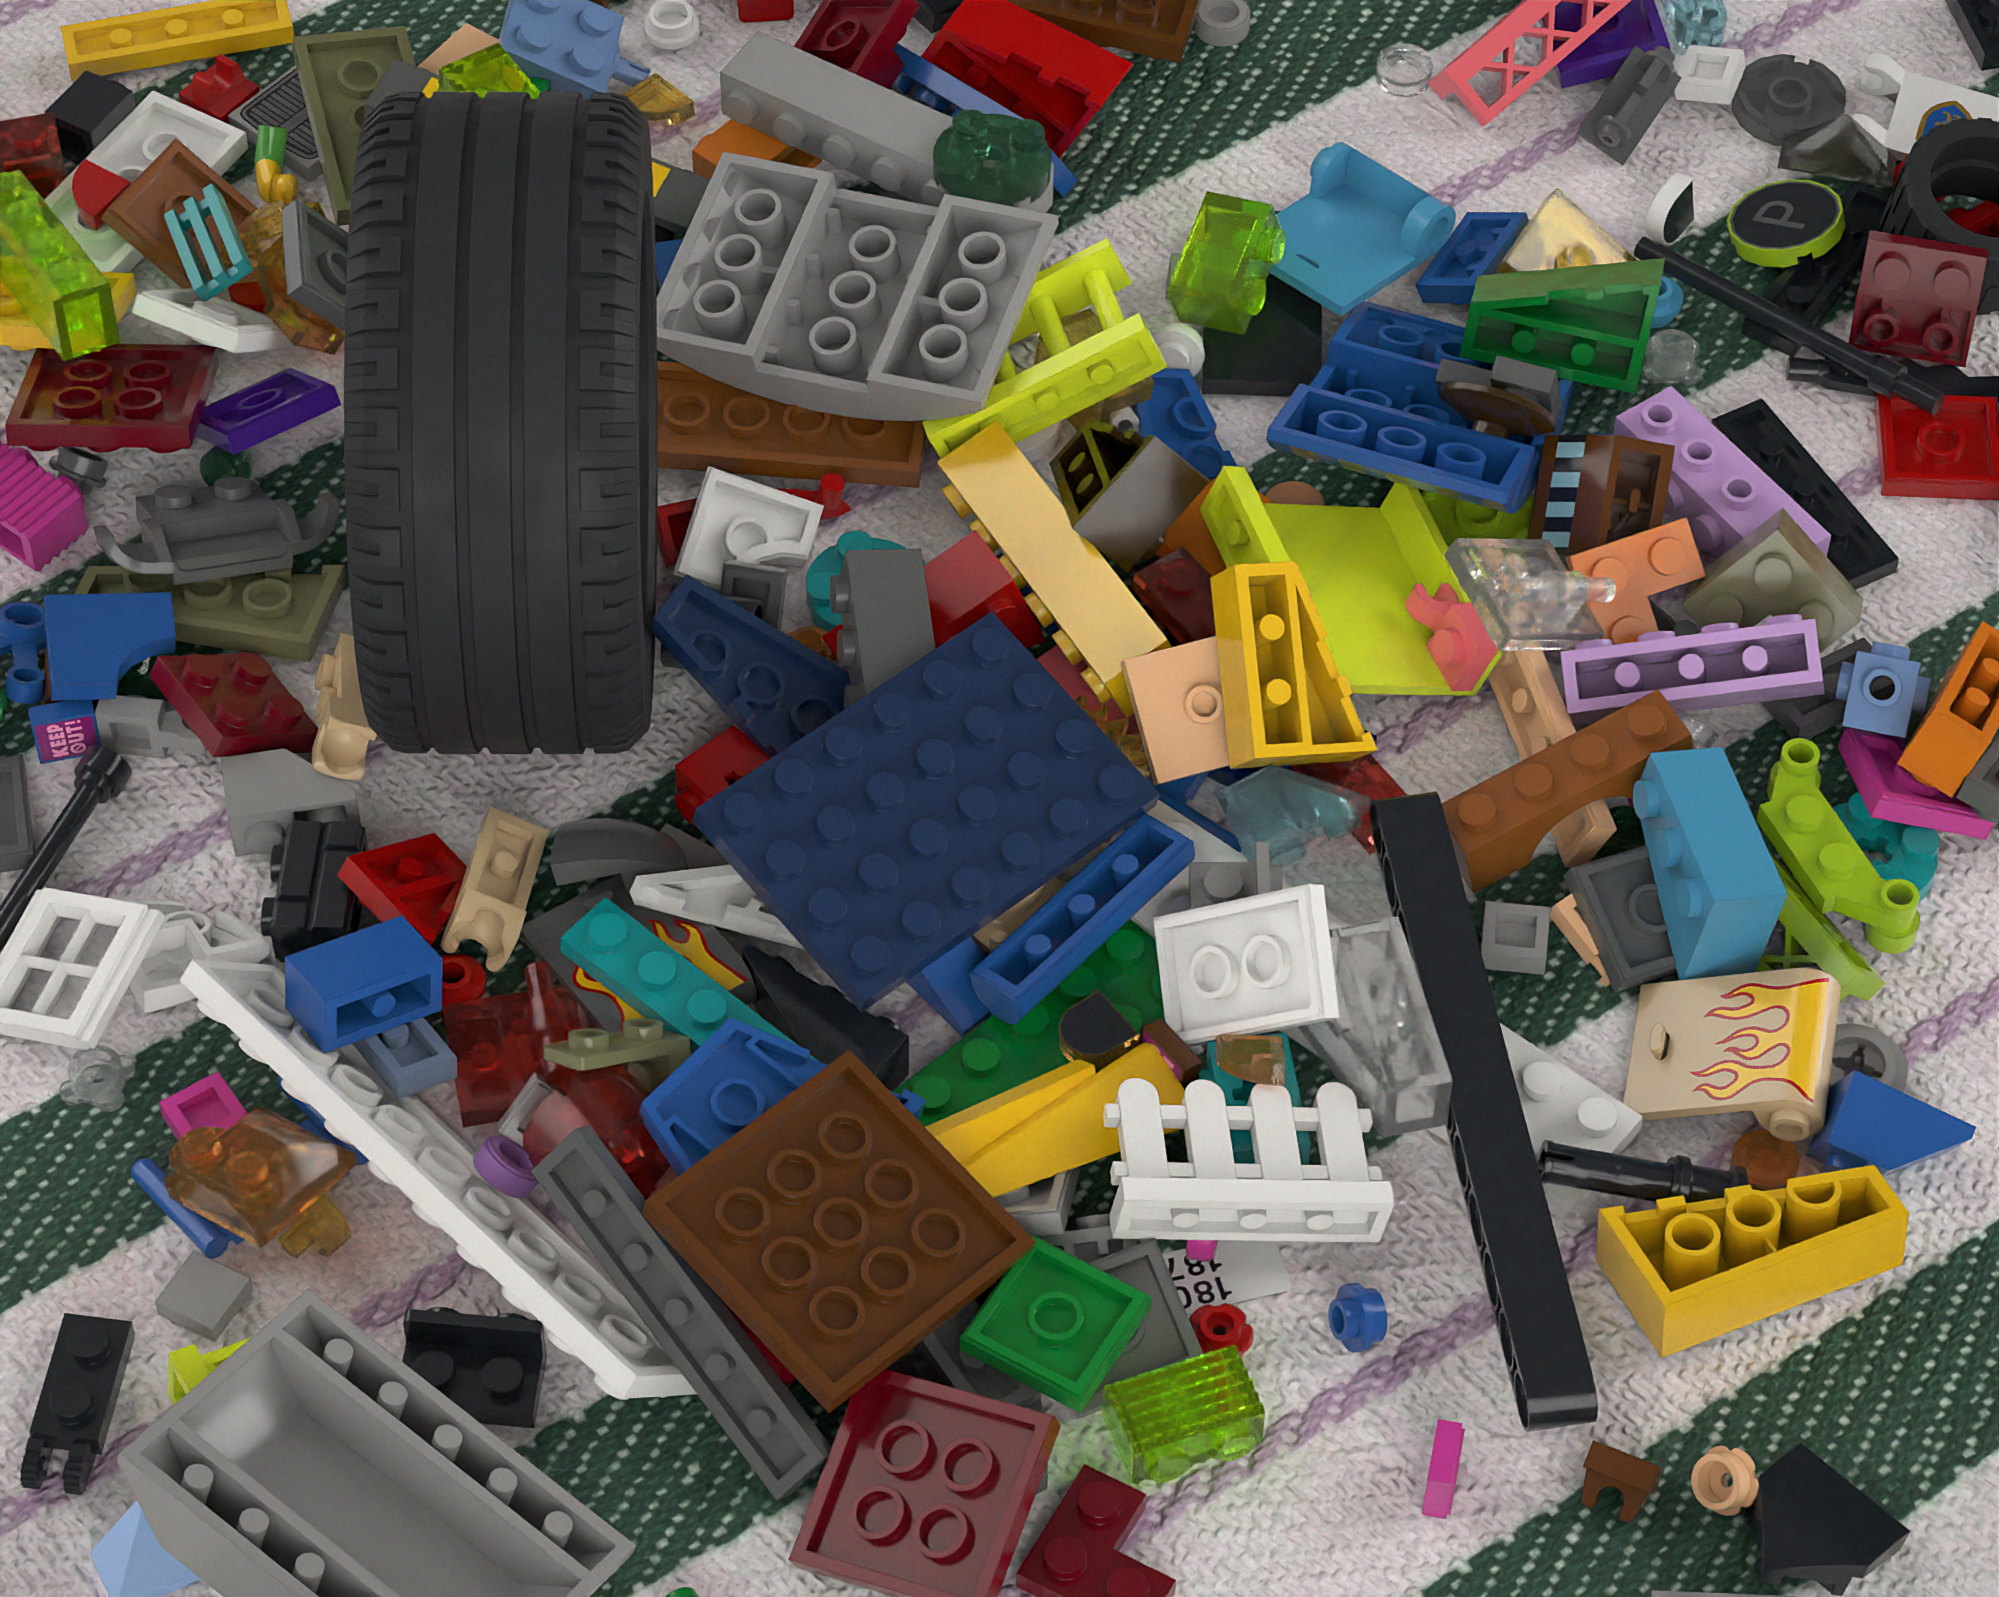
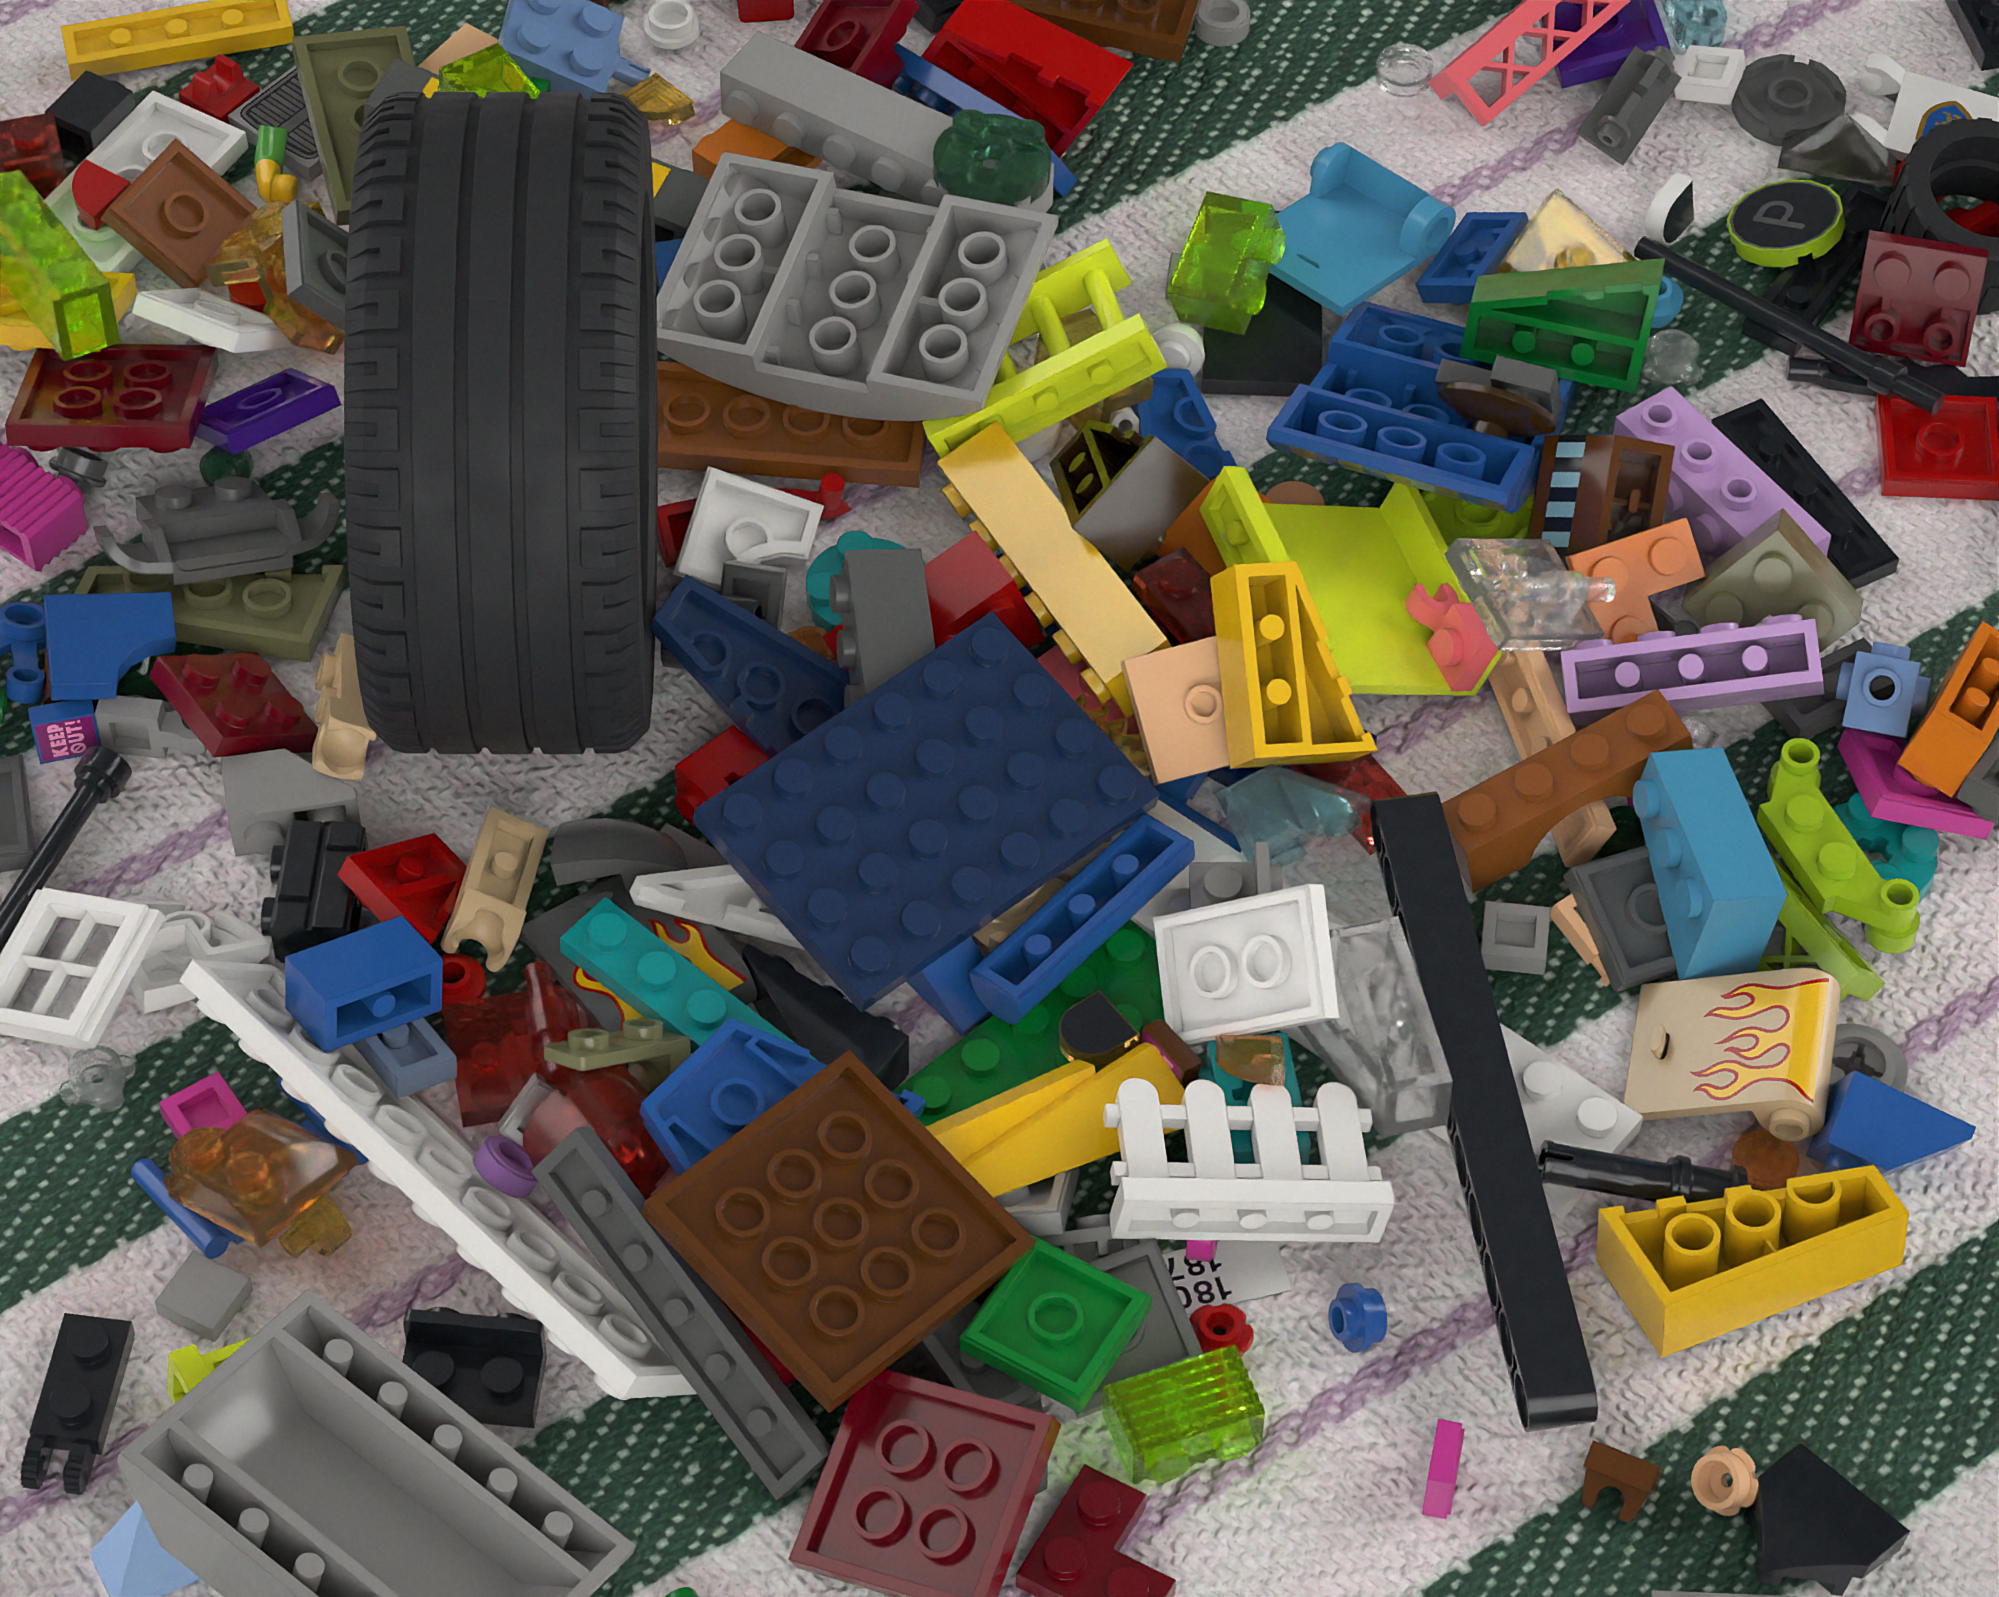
(195, 217): teal tile -> none

